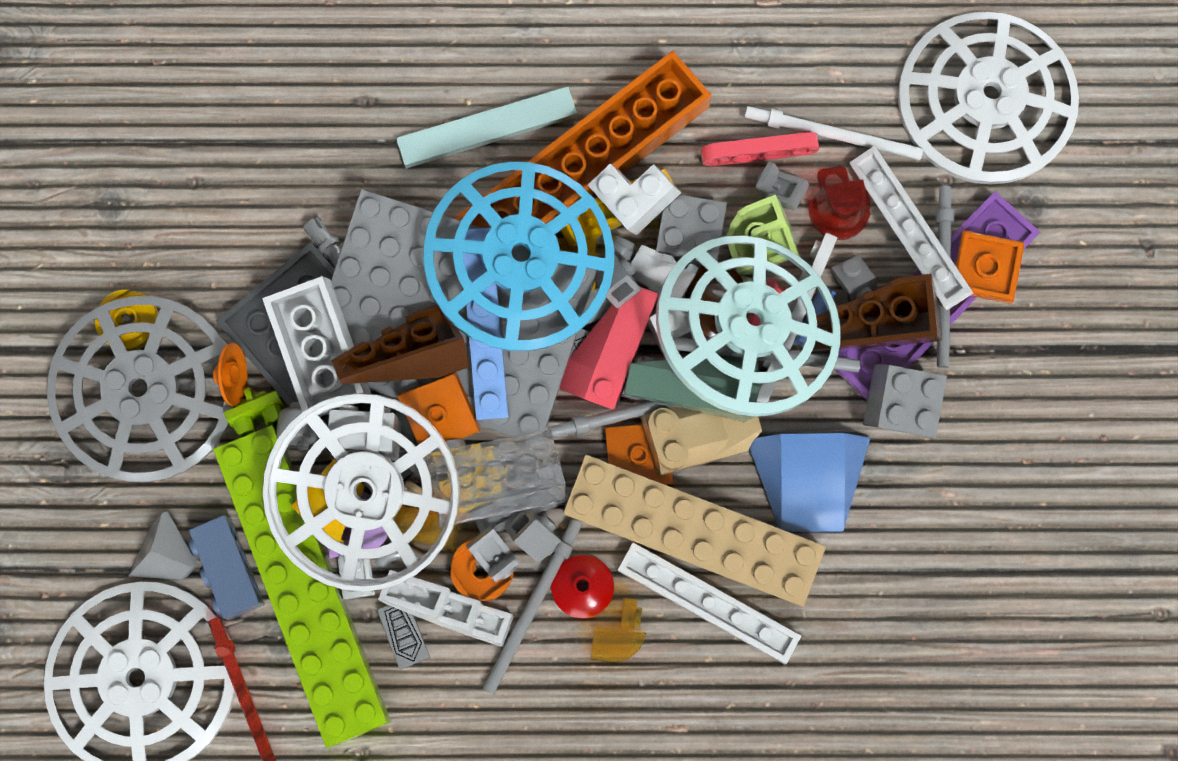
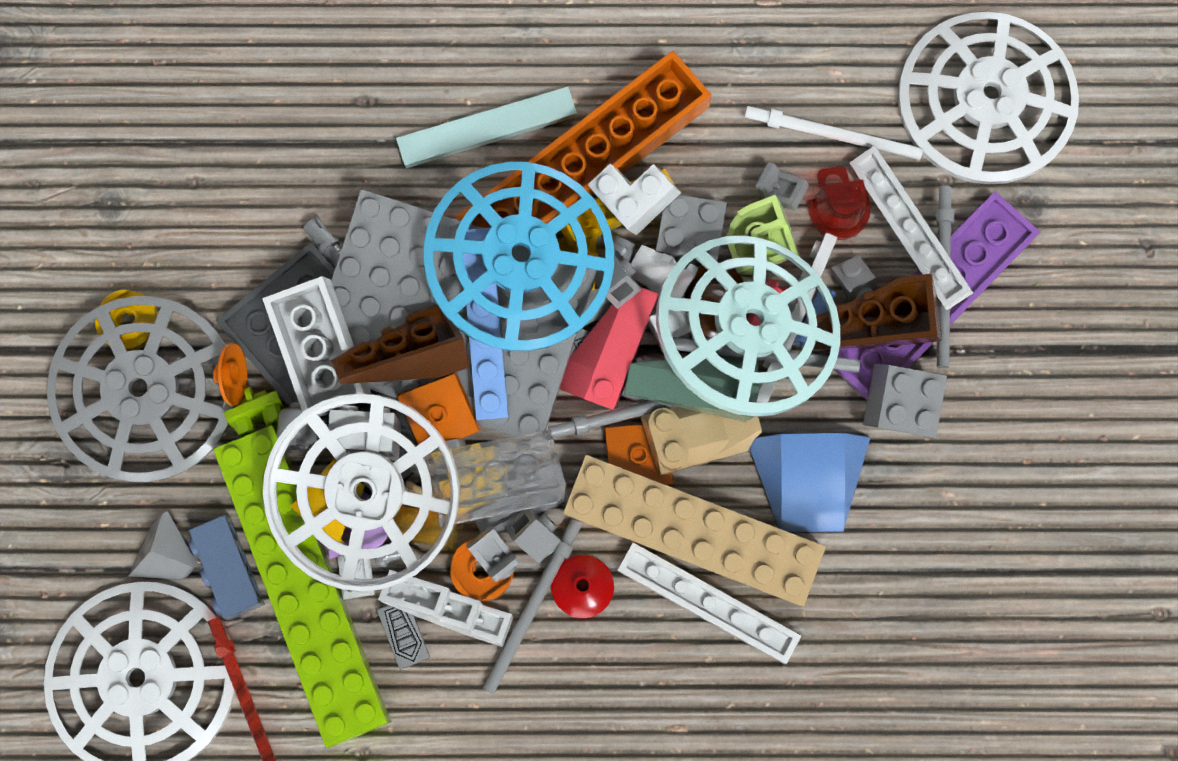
(621, 644): clear yellow brick -> none
(760, 149): coral beam -> none
(990, 265): orange plate -> none

